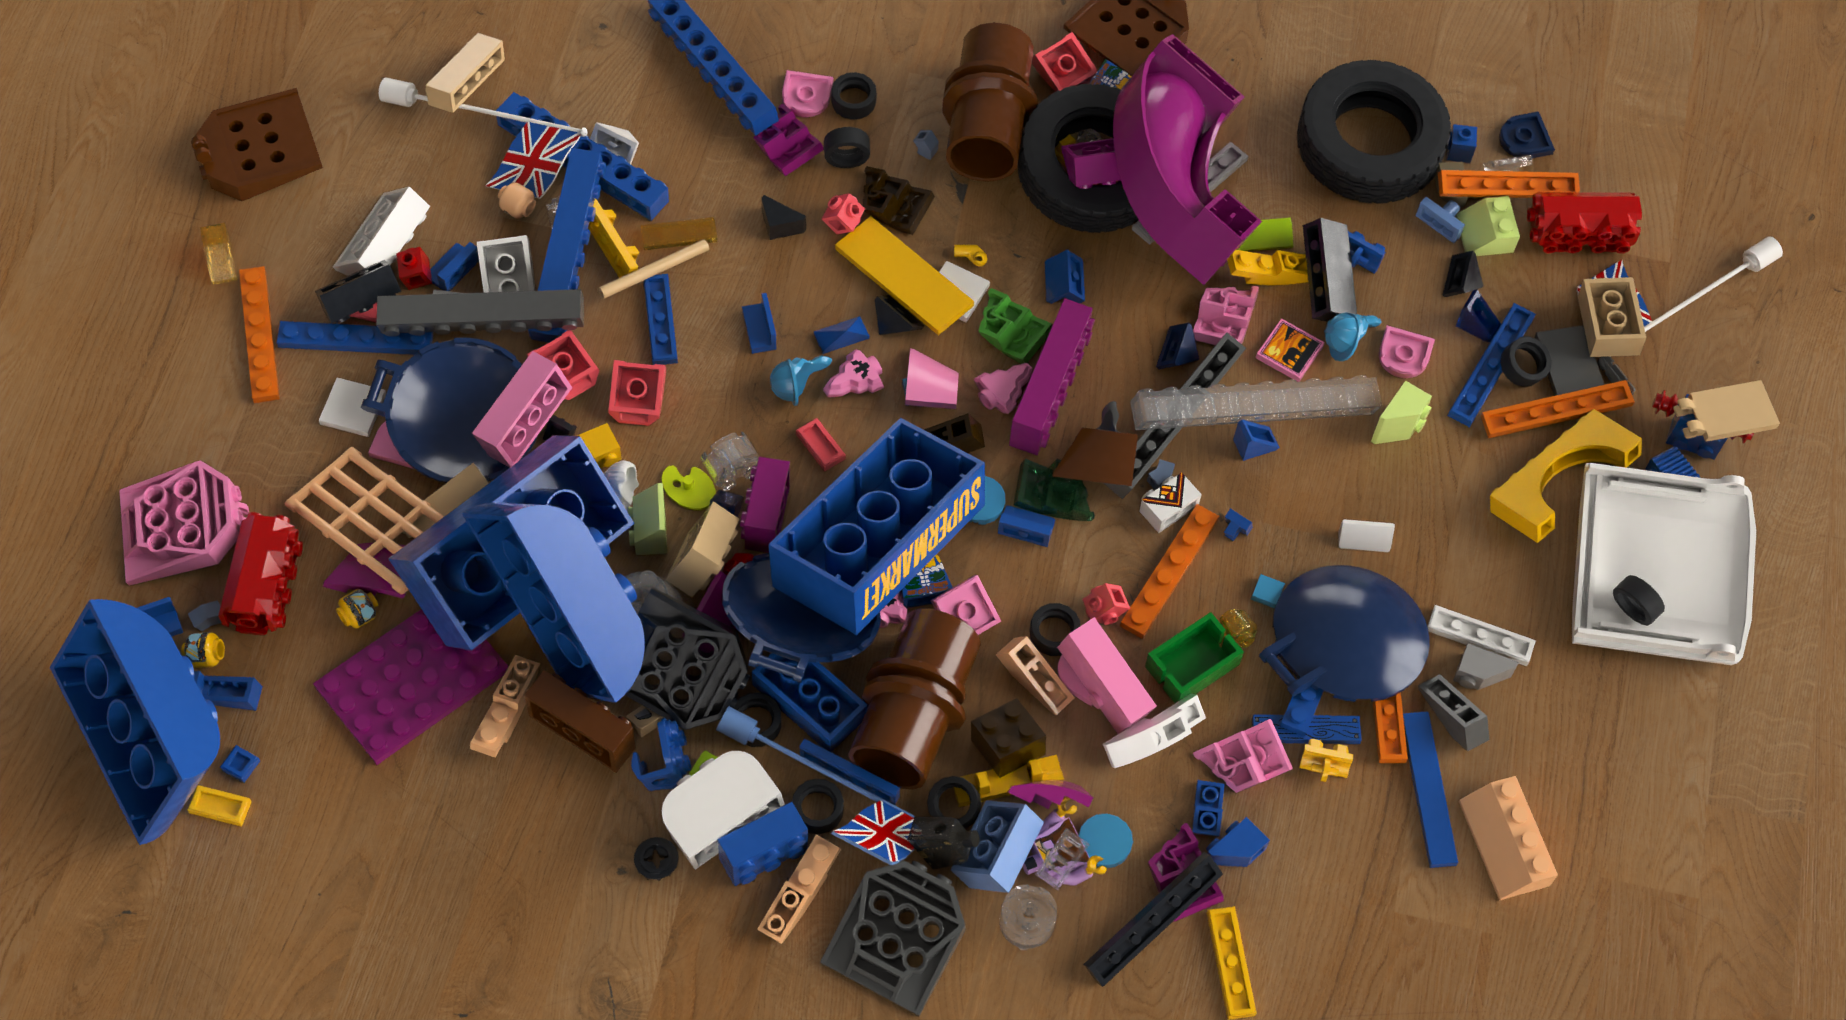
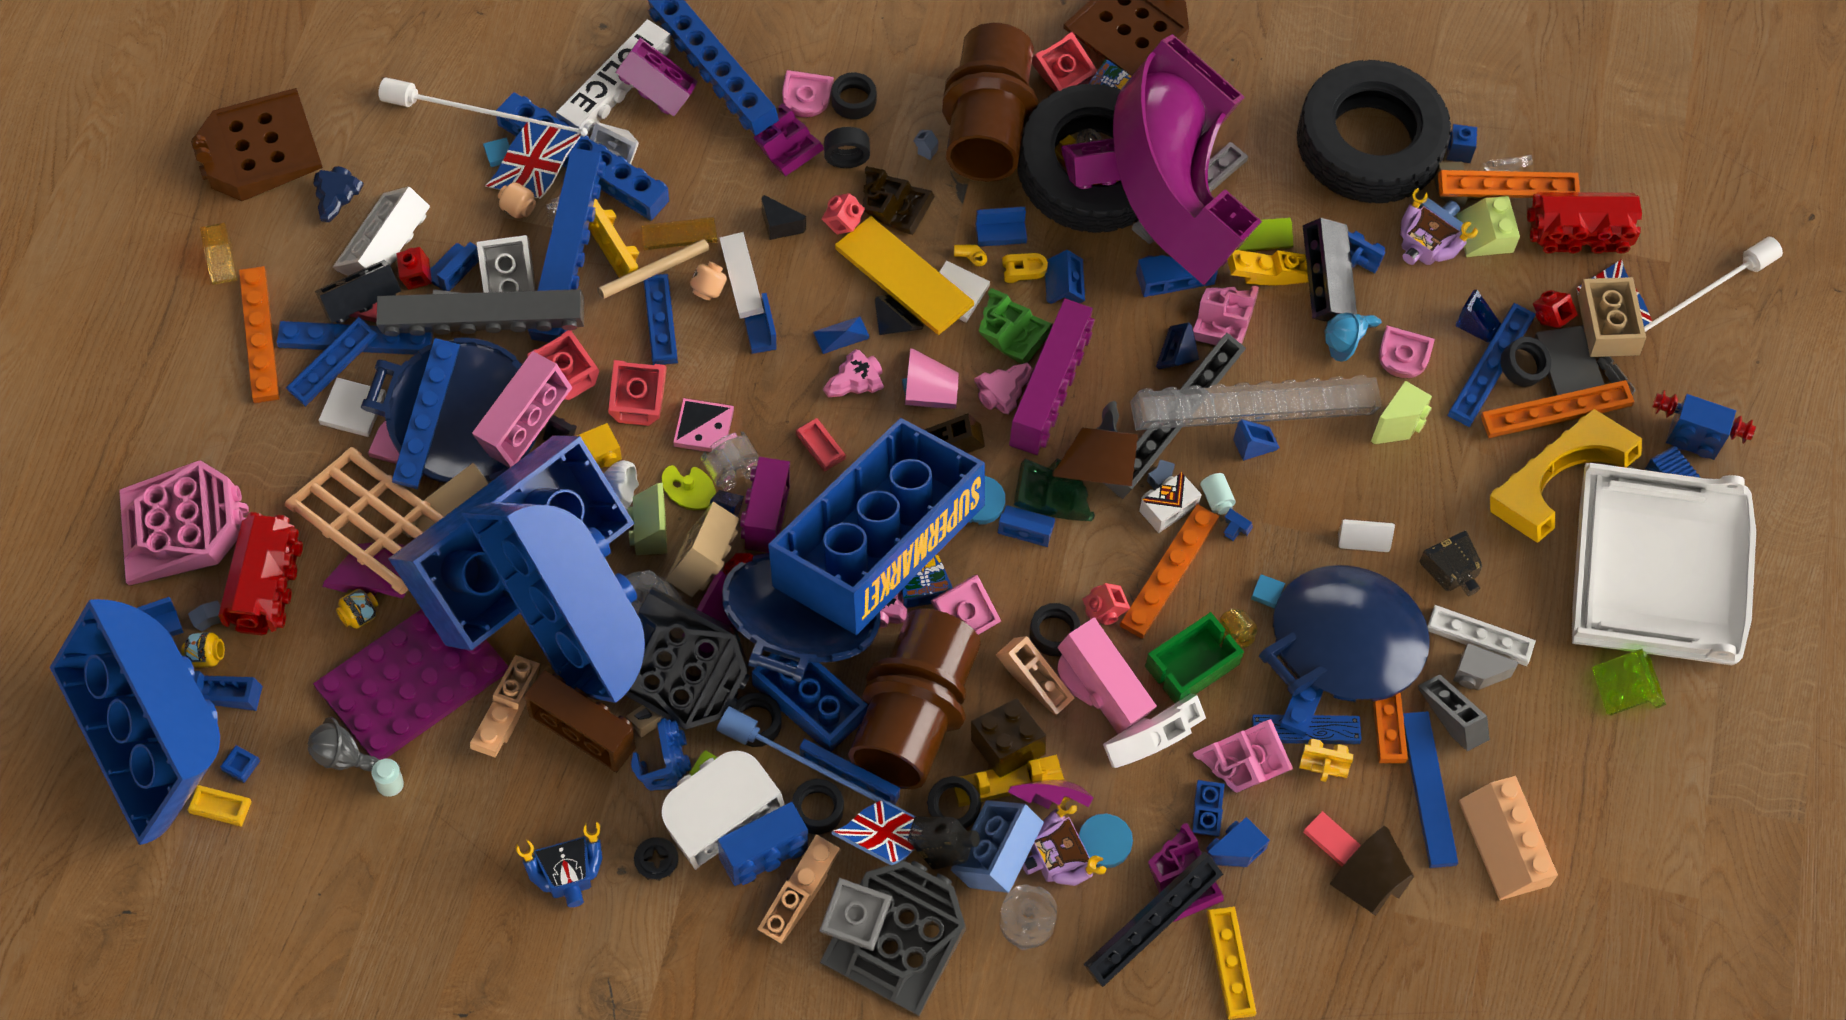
(332, 361): none -> blue tile
(334, 190): none -> dark blue rock
(336, 749): none -> dark grey piece
(387, 777): none -> light aqua brick
(426, 413): none -> blue plate
(465, 72): tan brick -> none
(496, 151): none -> dark azure tile
(565, 867): none -> torso
(604, 88): none -> white brick
(656, 77): none -> magenta slope
(702, 424): none -> tile
(708, 281): none -> light nougat head
(741, 275): none -> white tile
(790, 377): dark azure piece -> none
(856, 914): none -> light grey tile
(1001, 226): none -> blue panel
(1033, 267): none -> yellow plate
(1075, 840): clear slope -> none
(1165, 275): none -> blue slope
(1218, 493): none -> light aqua brick
(1290, 350): tile -> none
(1331, 838): none -> coral tile
(1374, 872): none -> dark brown slope
(1429, 236): none -> torso
(1454, 563): none -> clear smoke torso
(1462, 274): black slope -> none
(1526, 136): dark blue tile -> none
(1554, 308): none -> red brick
(1628, 682): none -> clear neon green bracket
(1638, 600): black tyre -> none
(1728, 411): tan tile -> none

